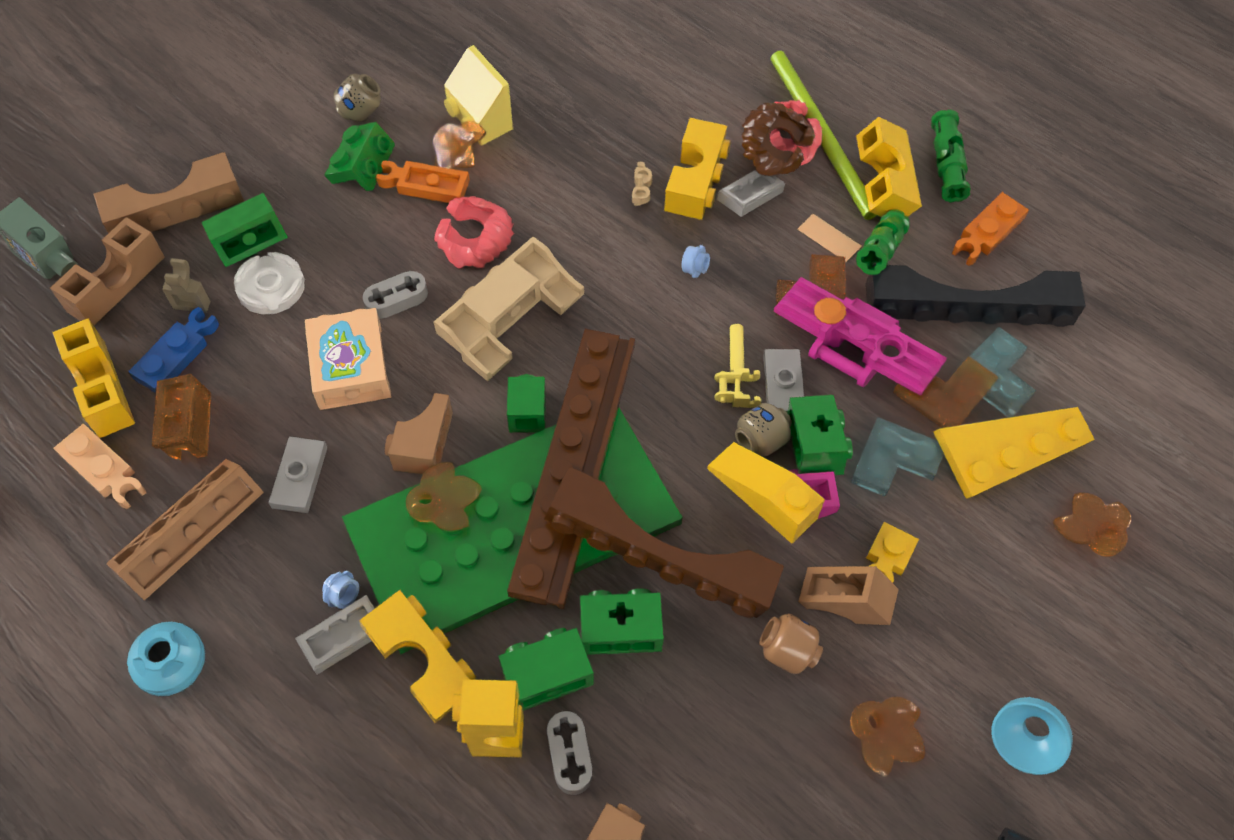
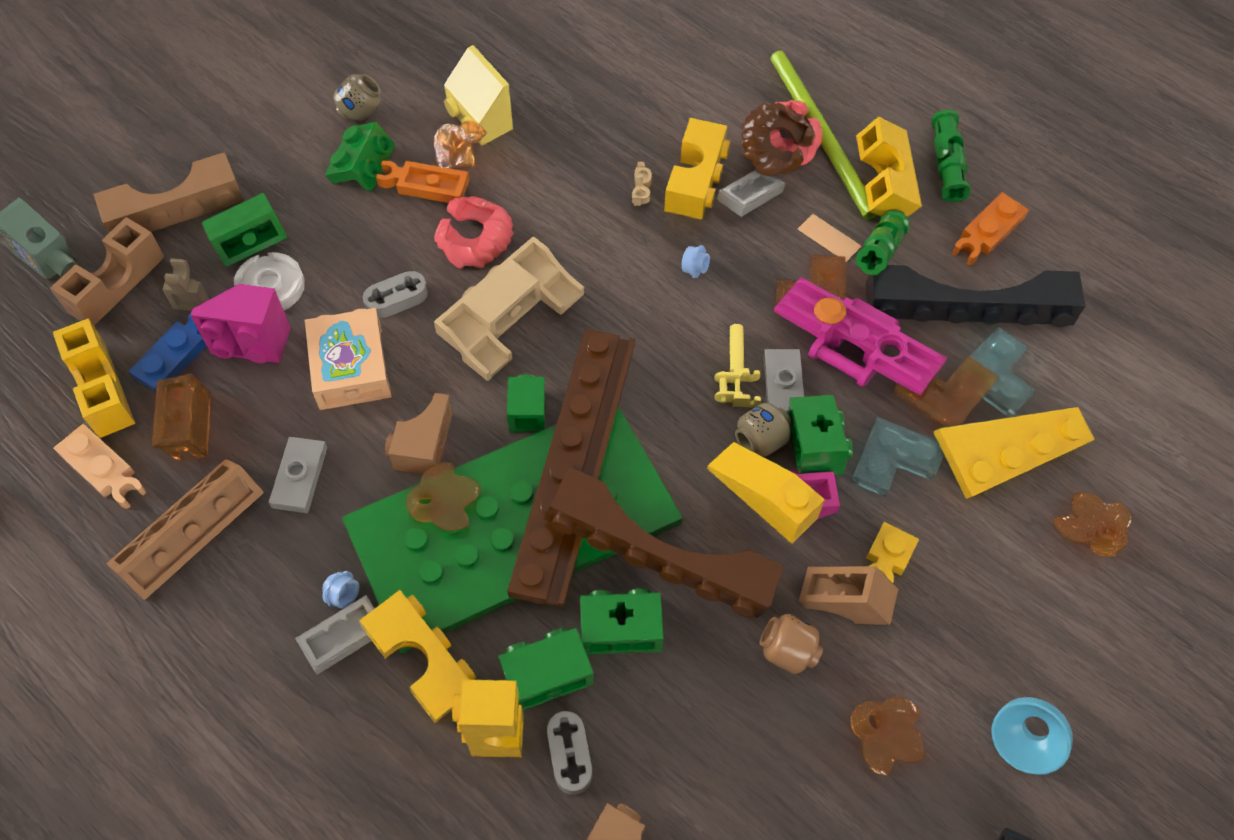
(177, 669): medium azure piece -> none
(244, 324): none -> dark pink slope

